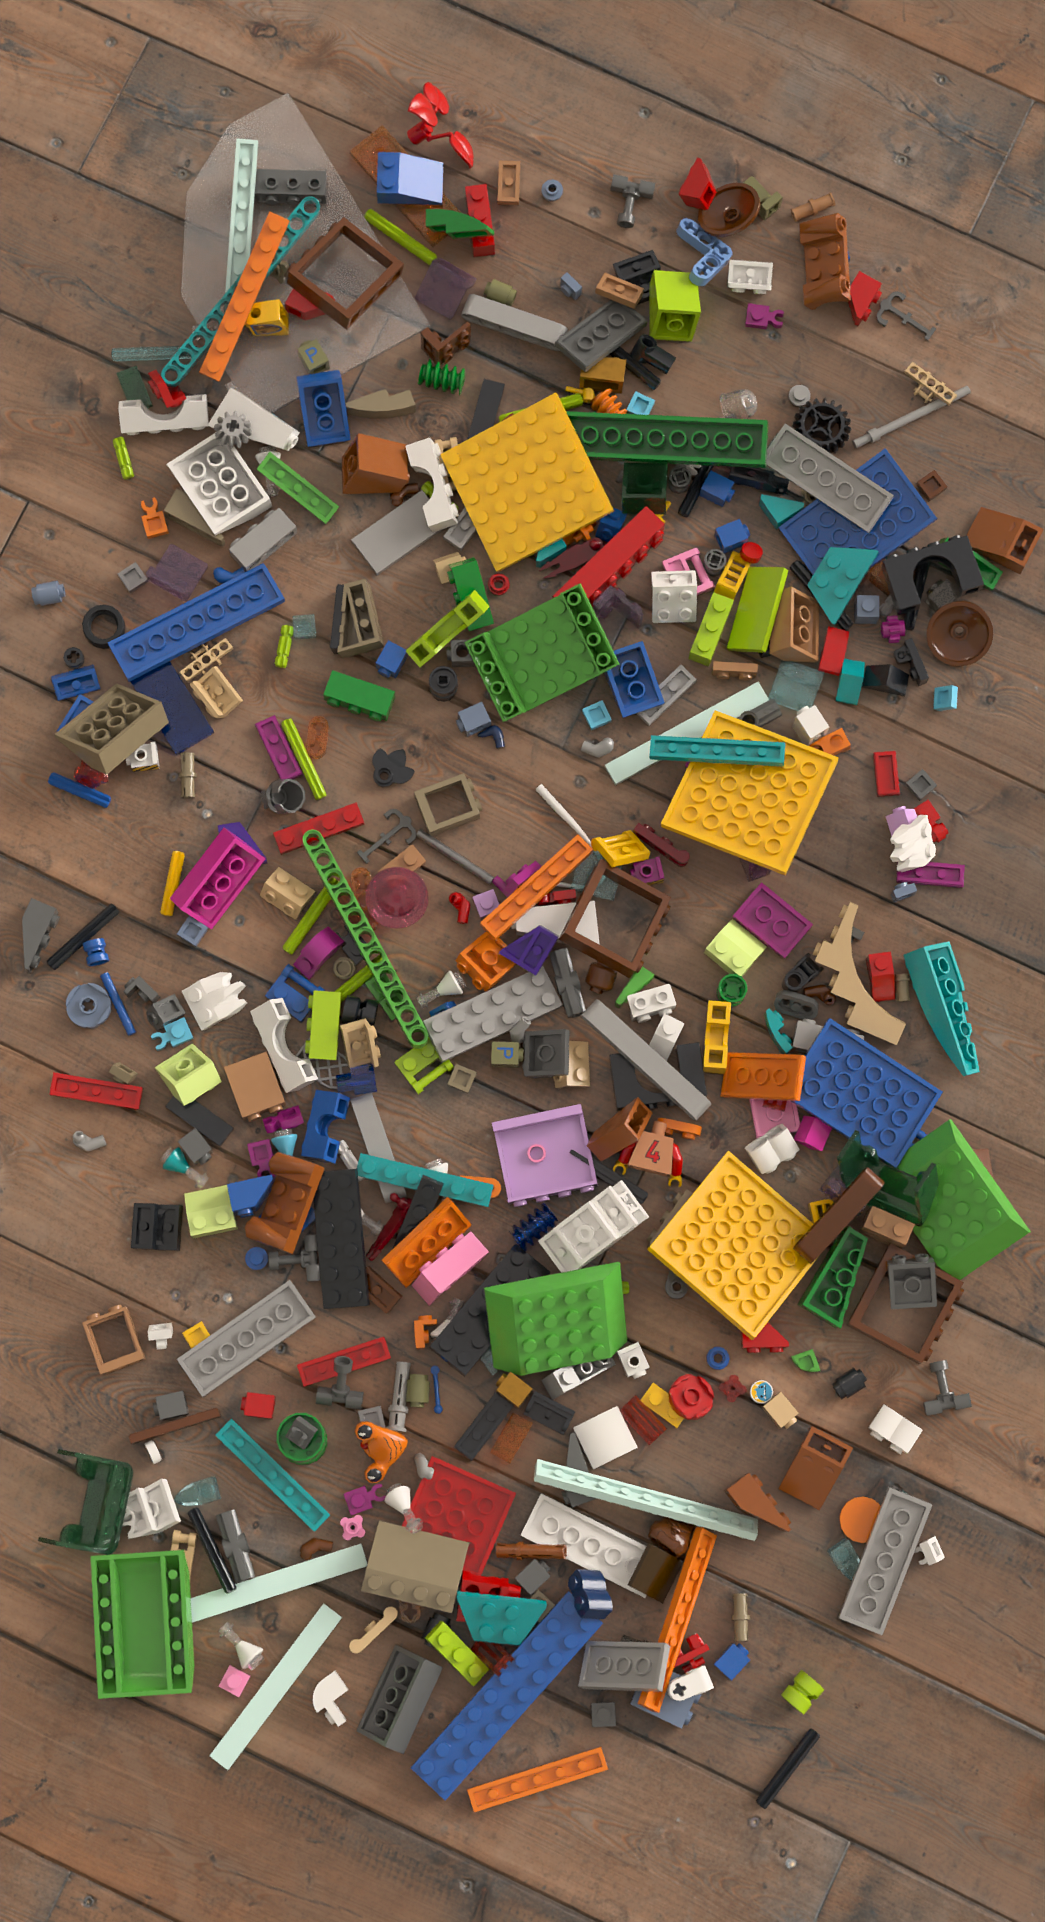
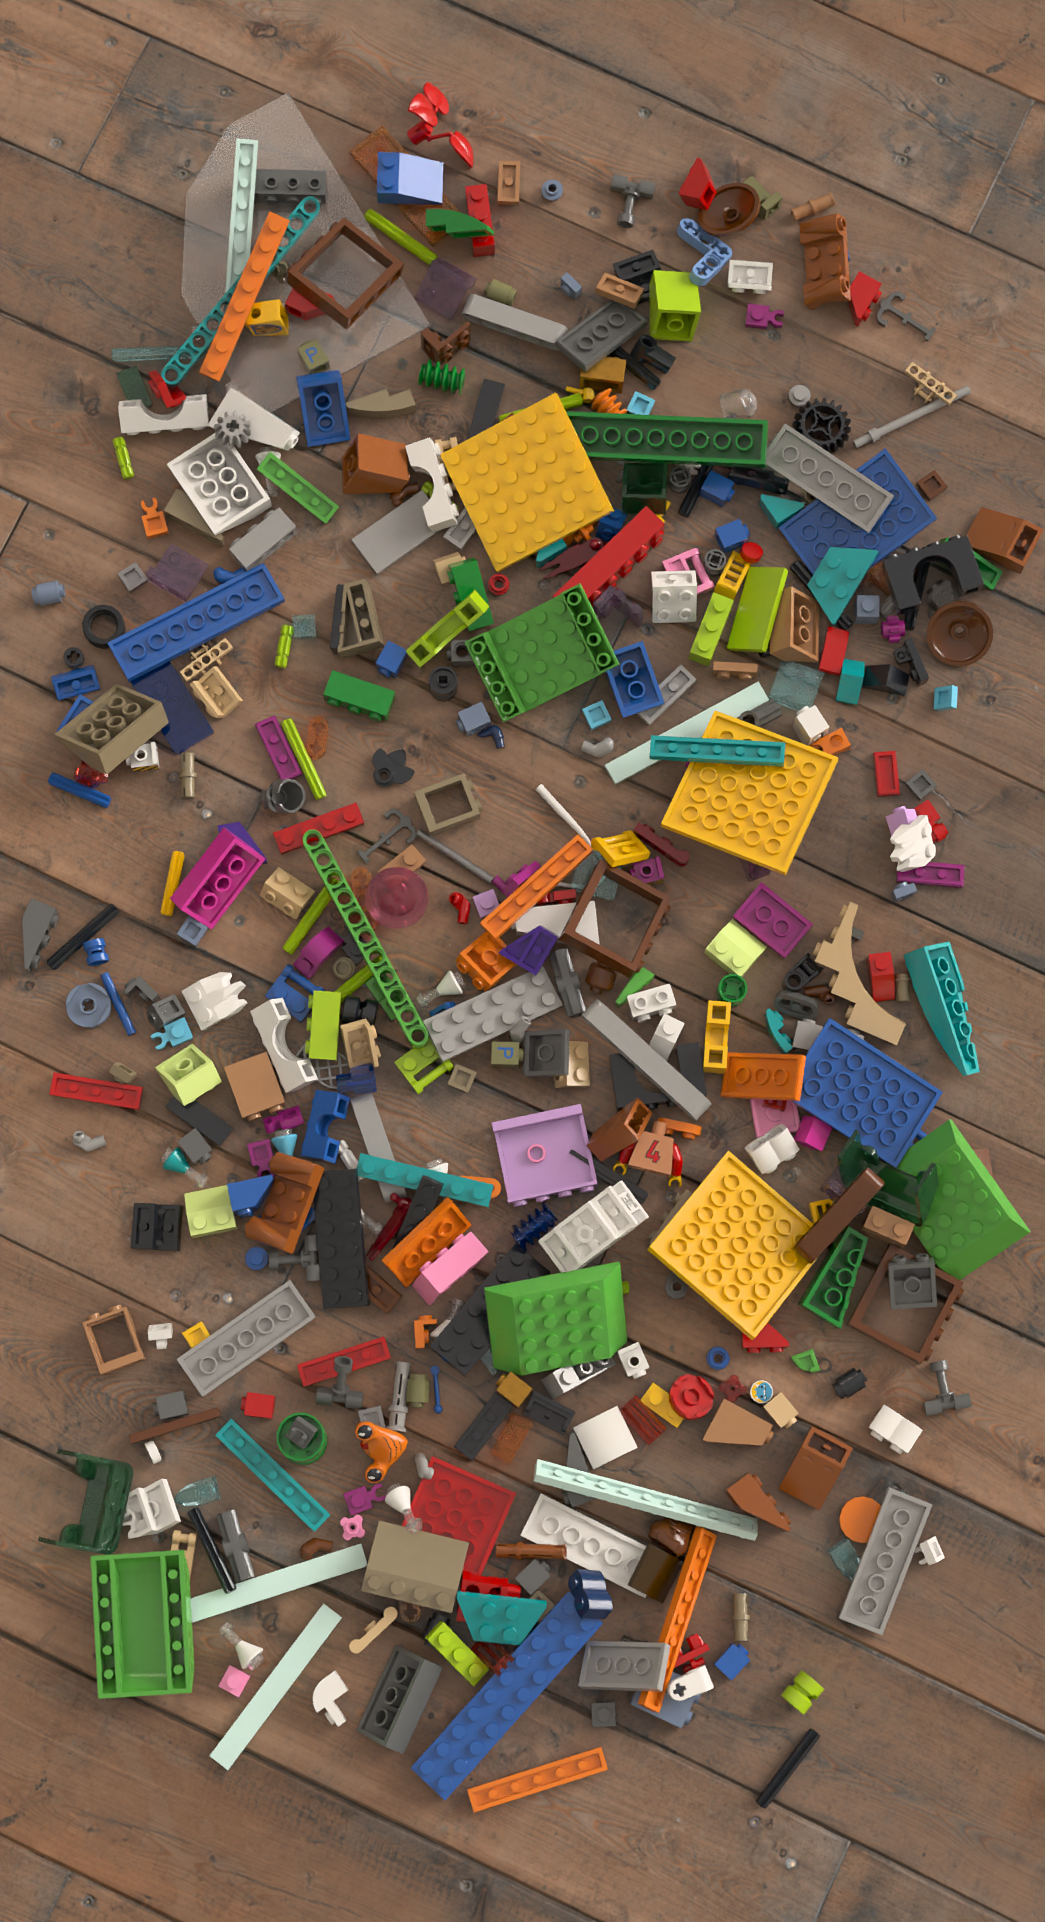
(737, 1426): none -> medium nougat slope

